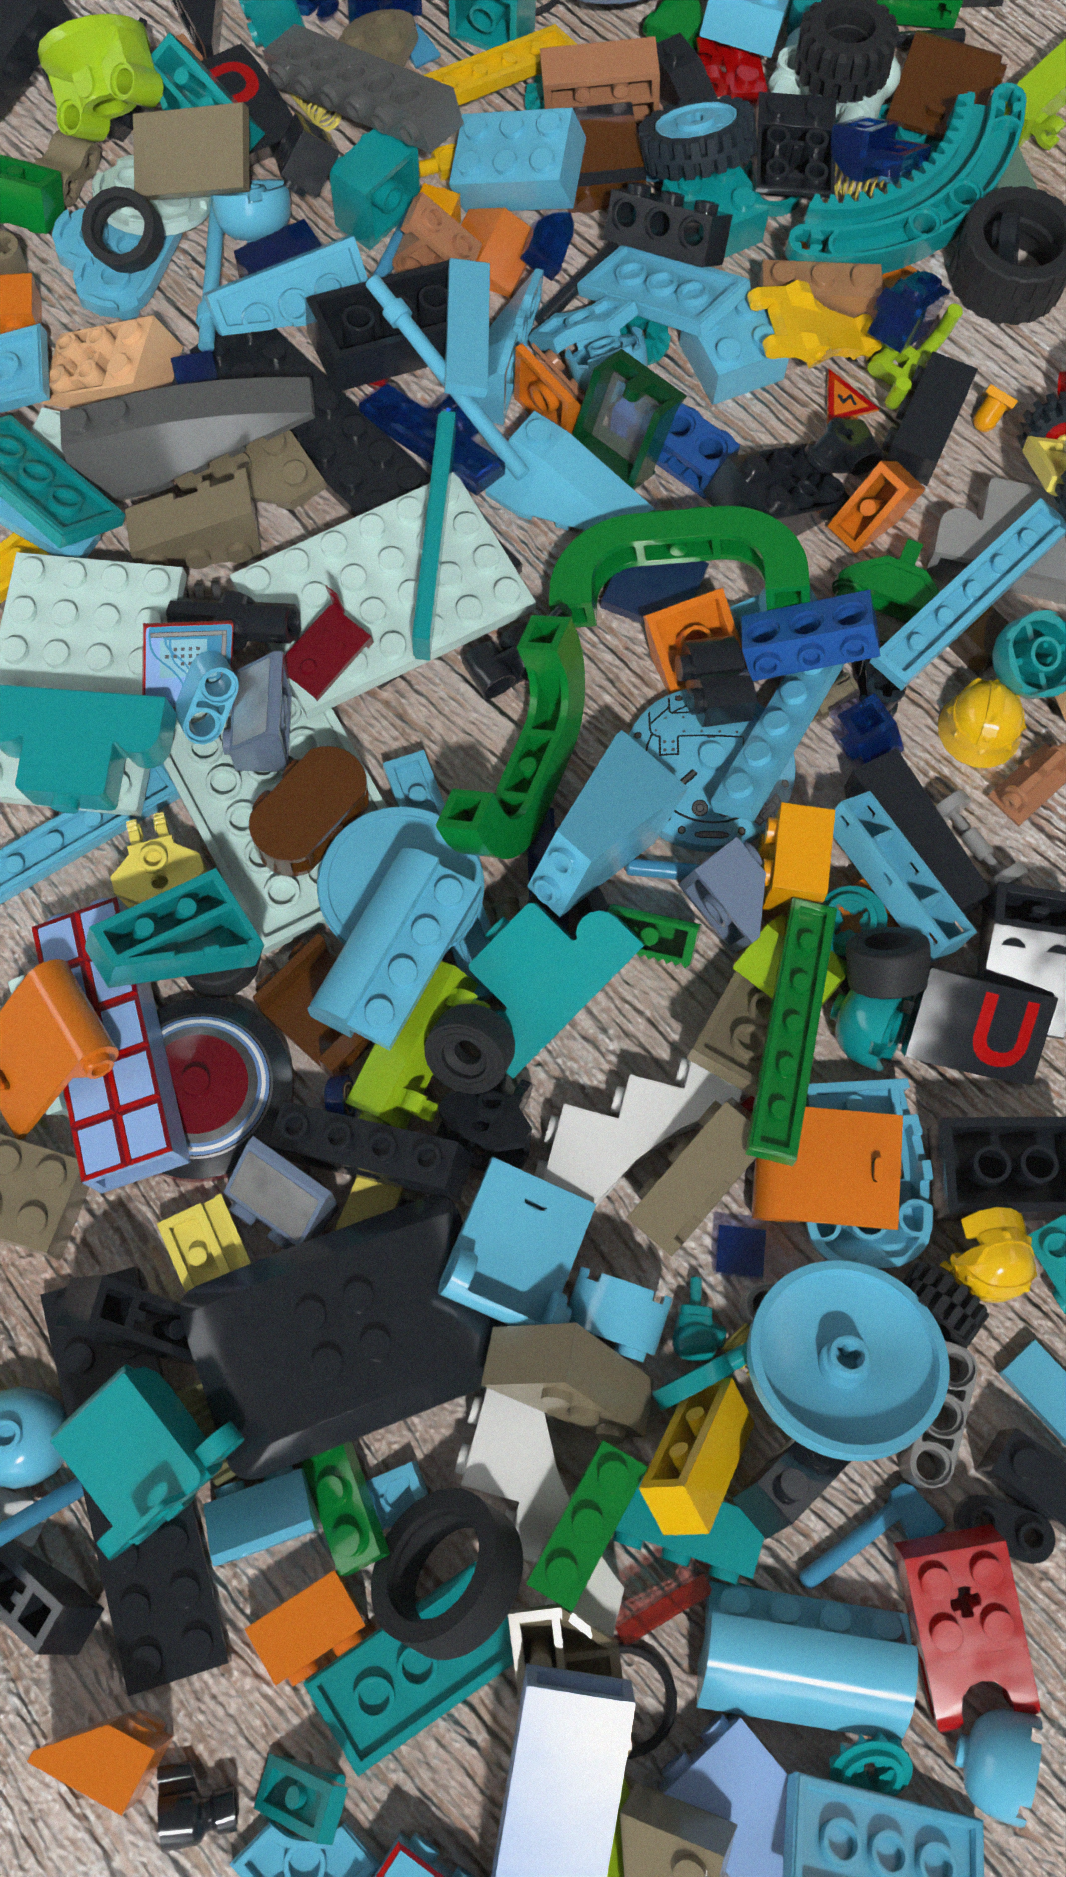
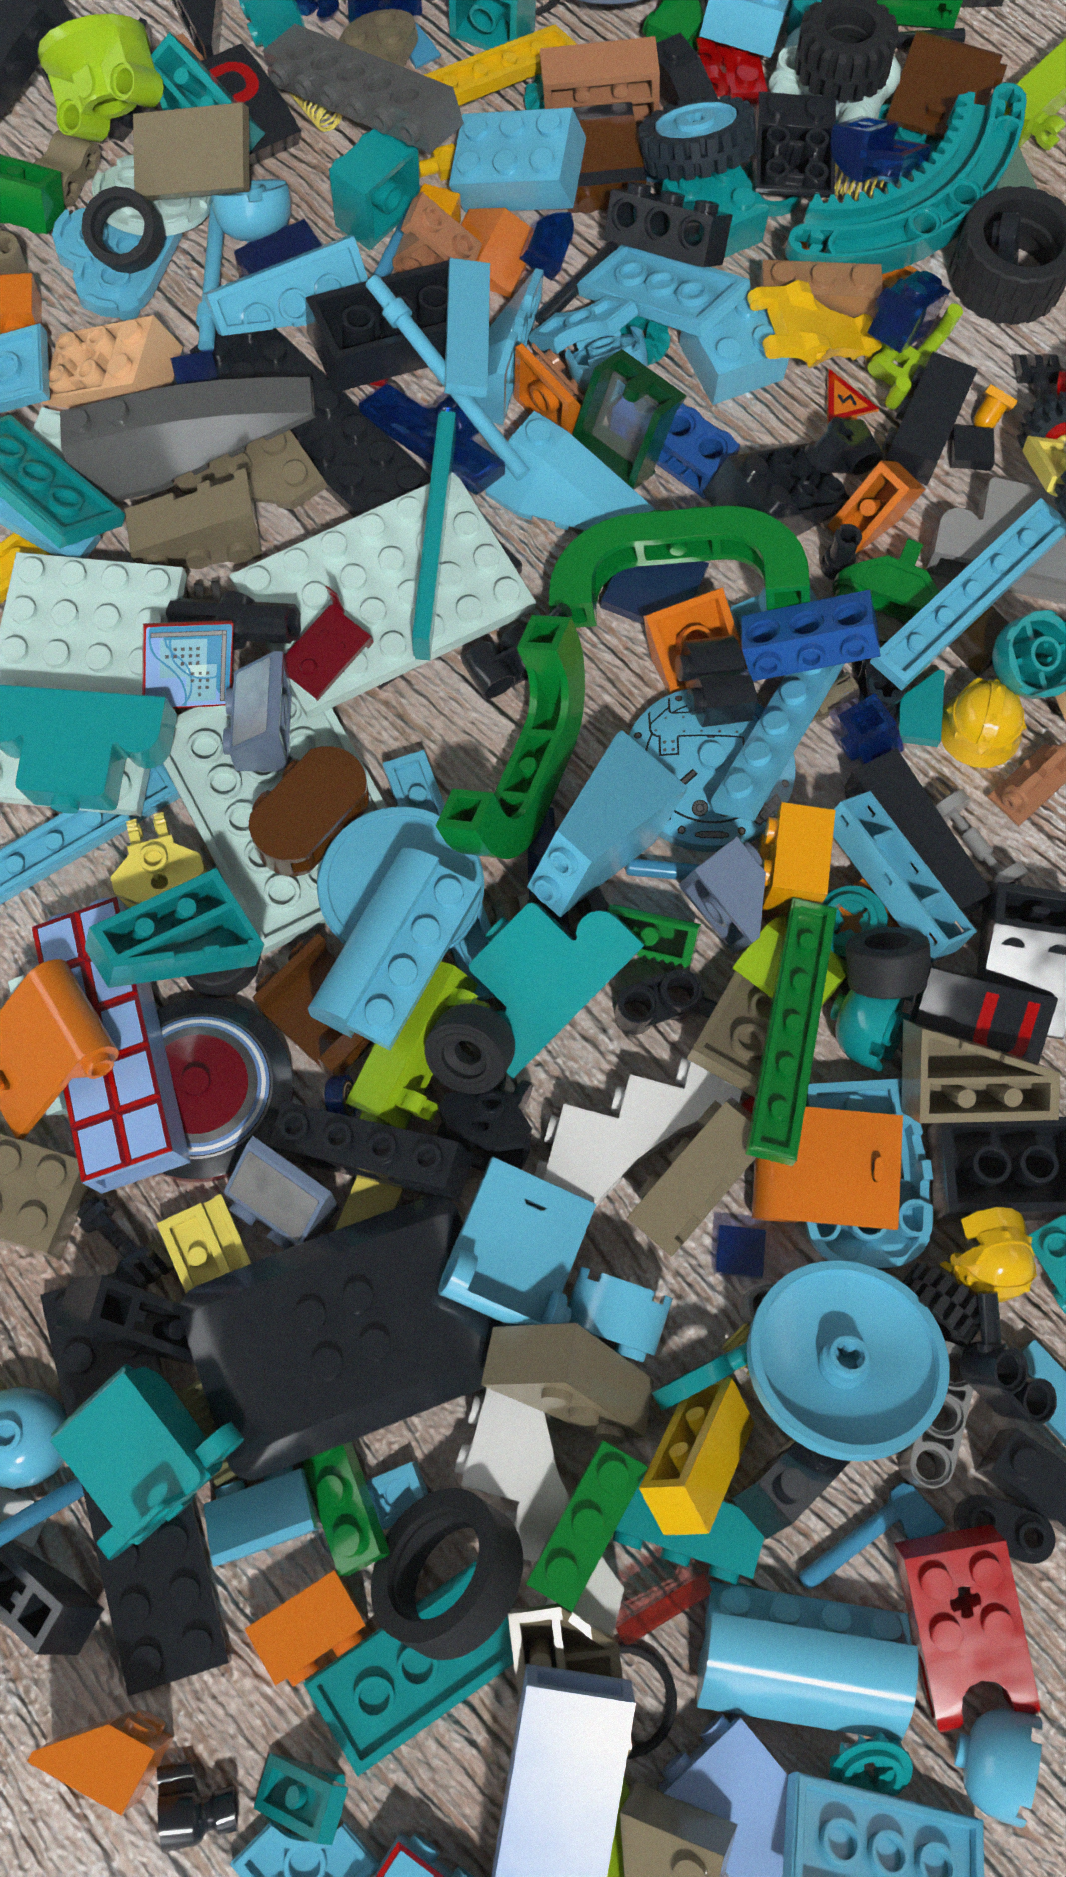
(138, 1264): none -> black hinge
(212, 698): medium azure beam -> none
(305, 156): black brick -> none
(660, 1006): none -> black beam
(695, 1332): teal piece -> none
(841, 551): none -> black pin
(922, 712): none -> teal tile
(969, 1082): none -> dark tan wedge
(972, 448): none -> black tile
(1002, 1372): none -> black beam
(1038, 373): none -> black hinge

